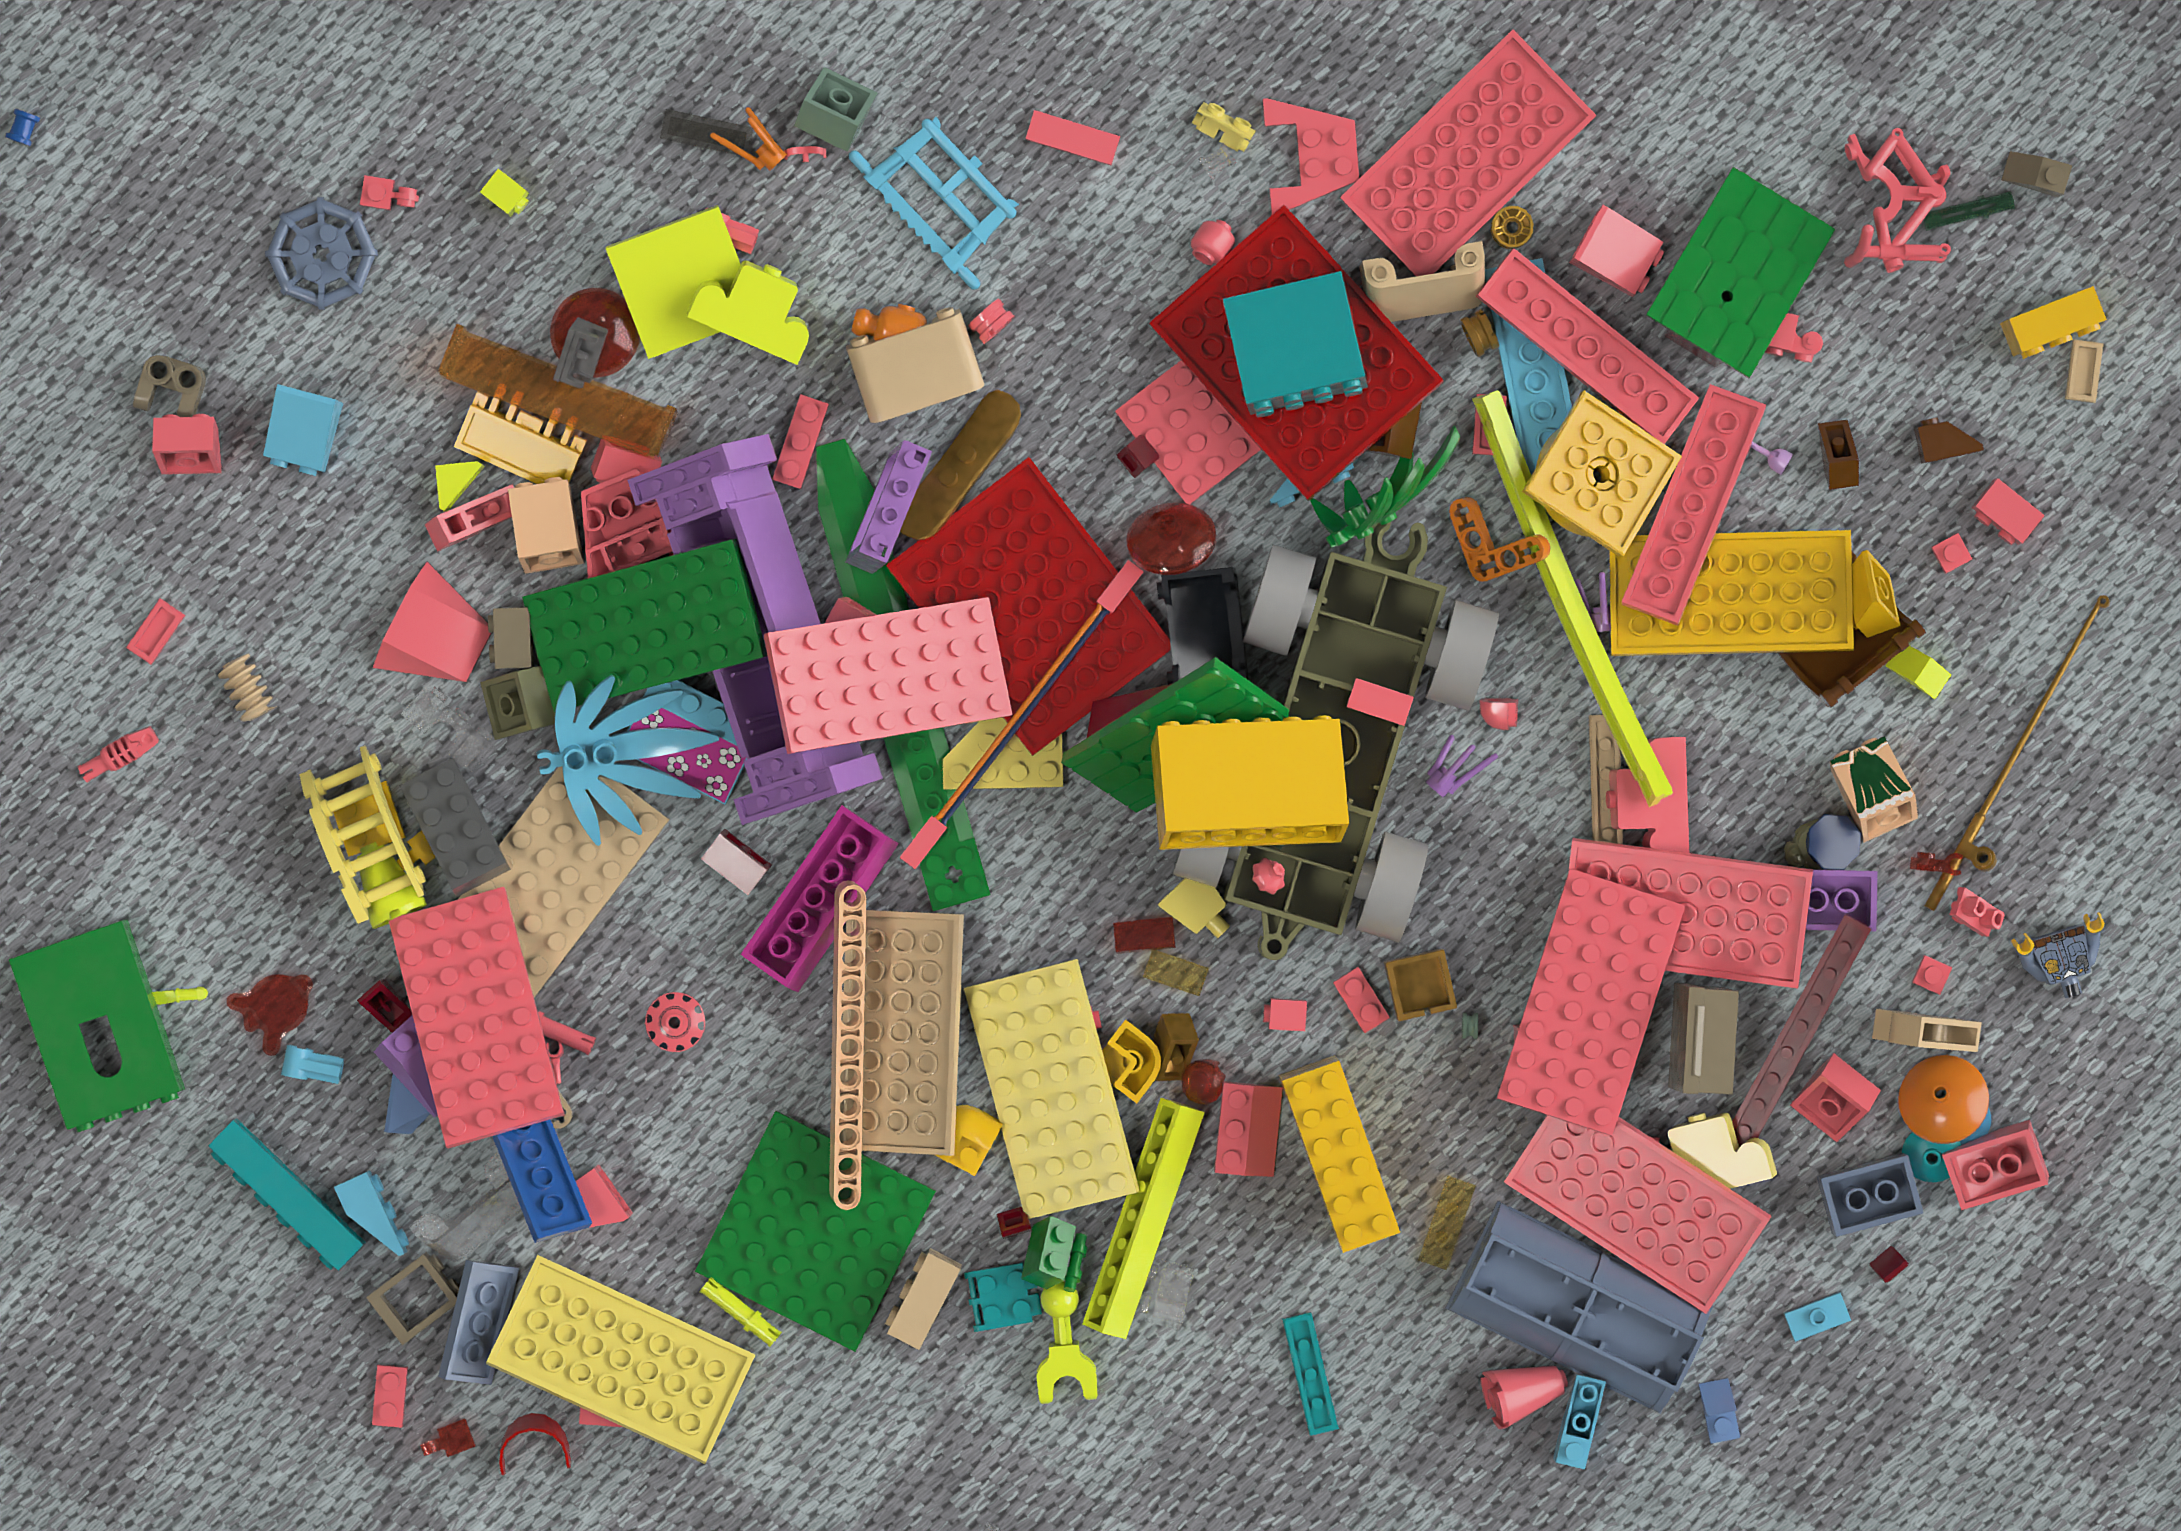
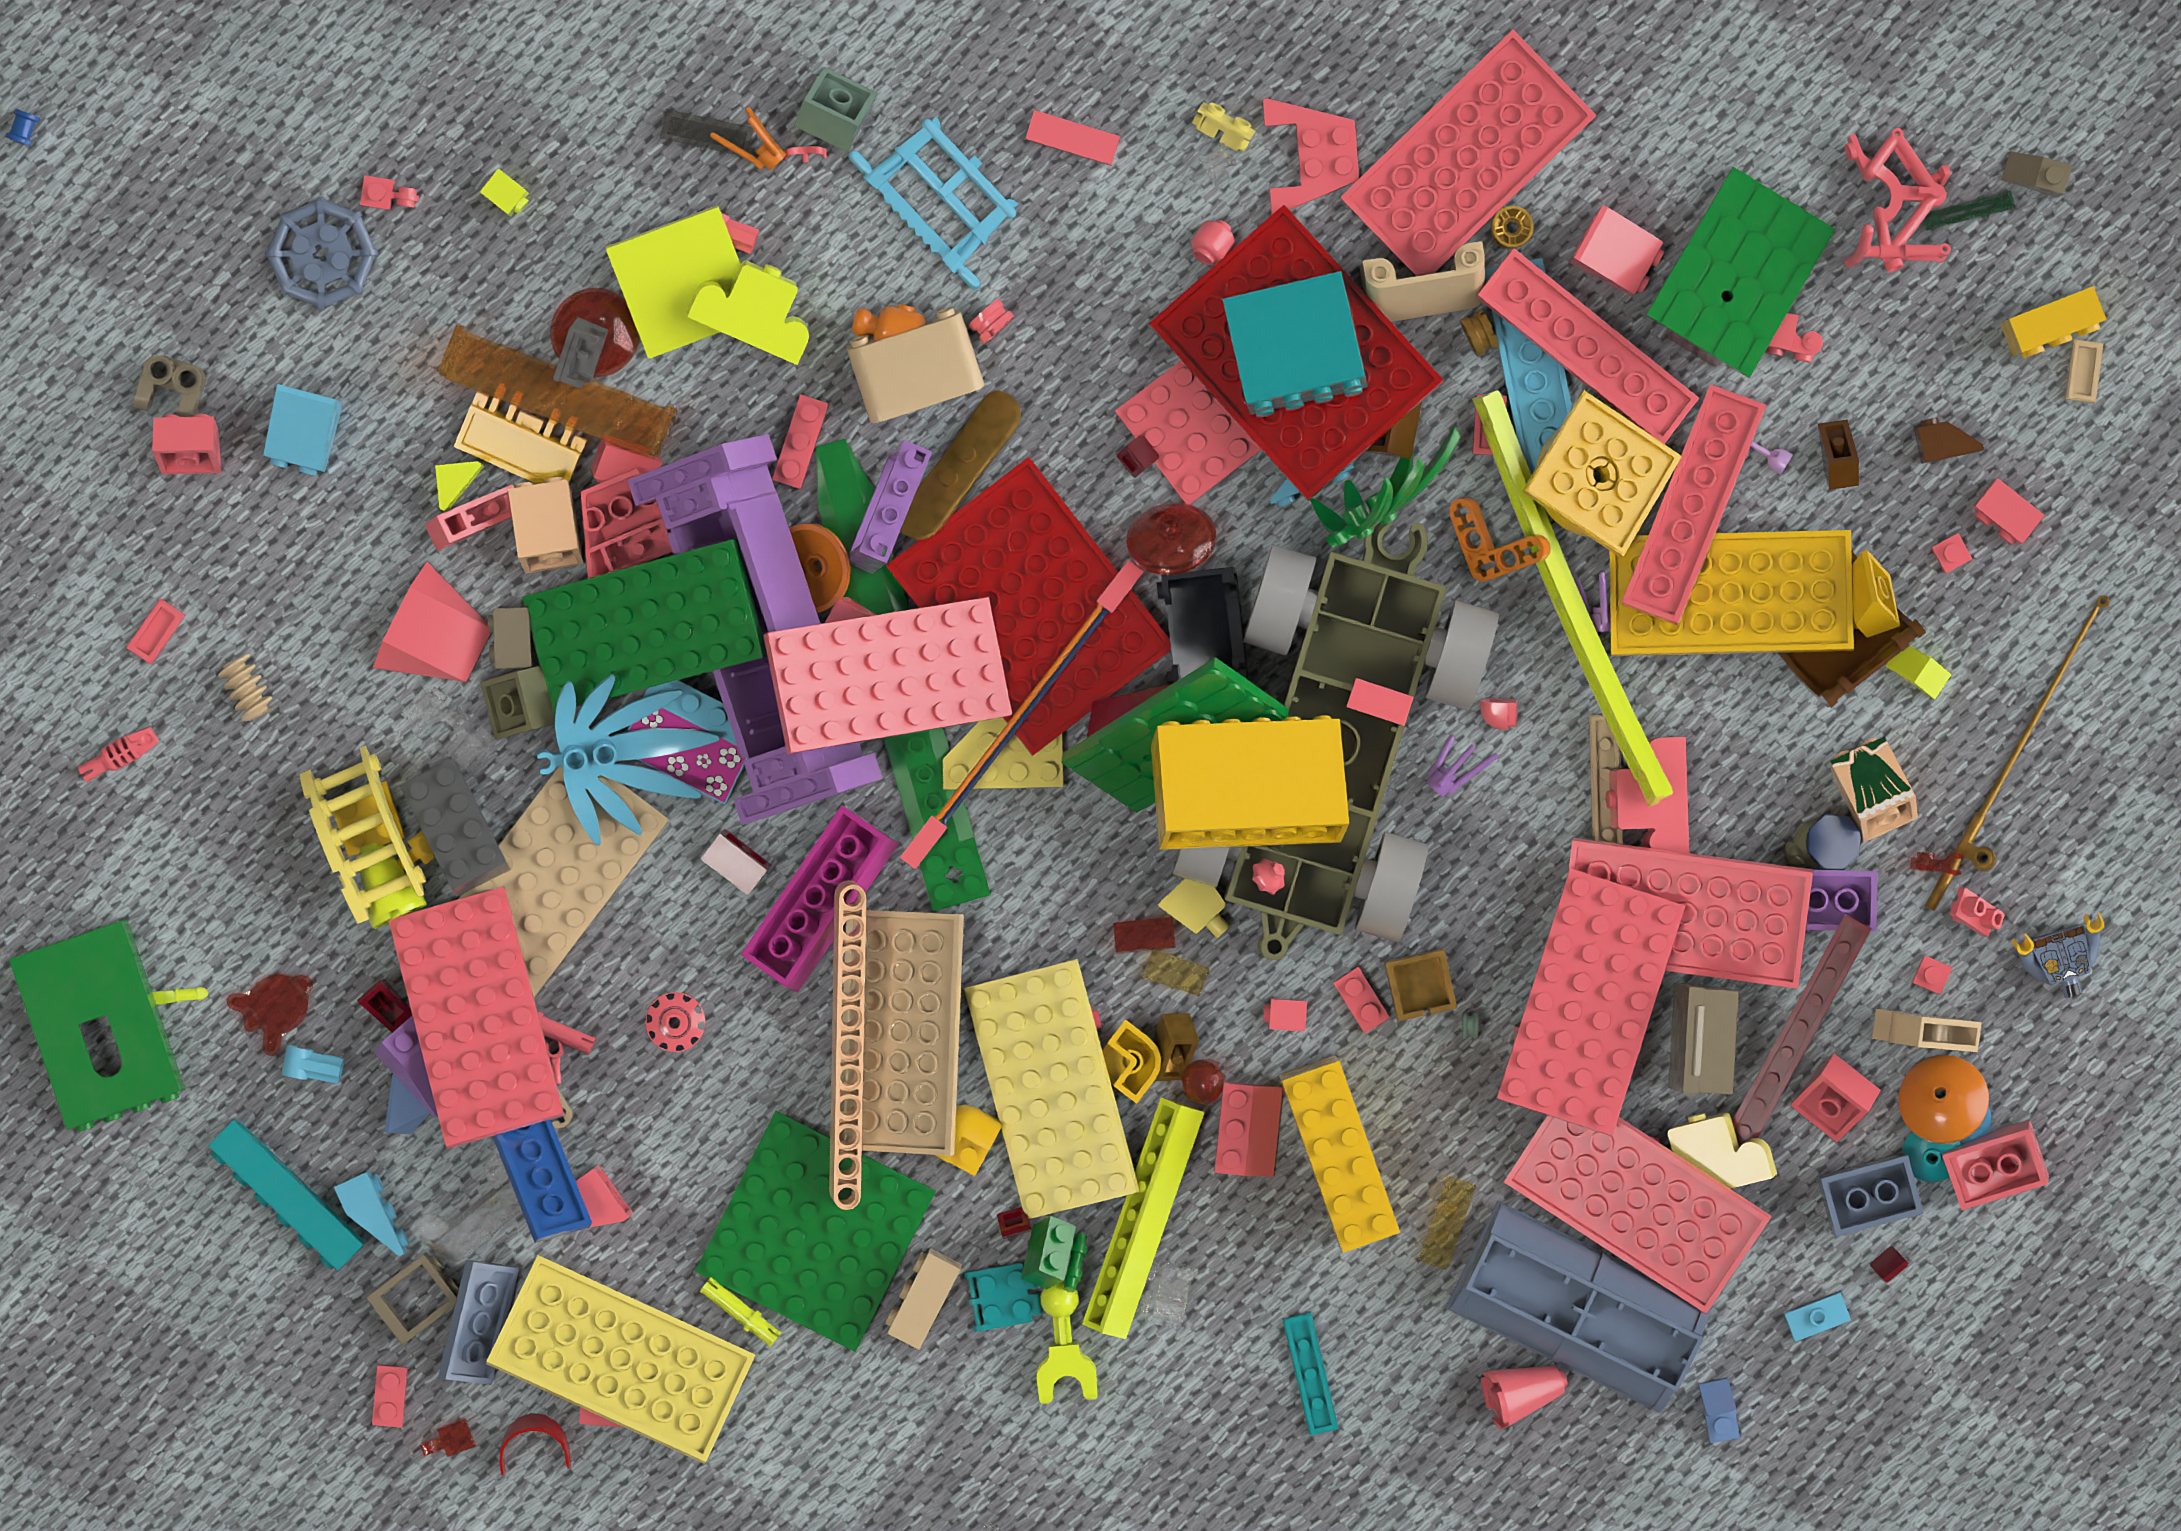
(818, 544): none -> orange dish
(1579, 1422): medium azure slope -> none

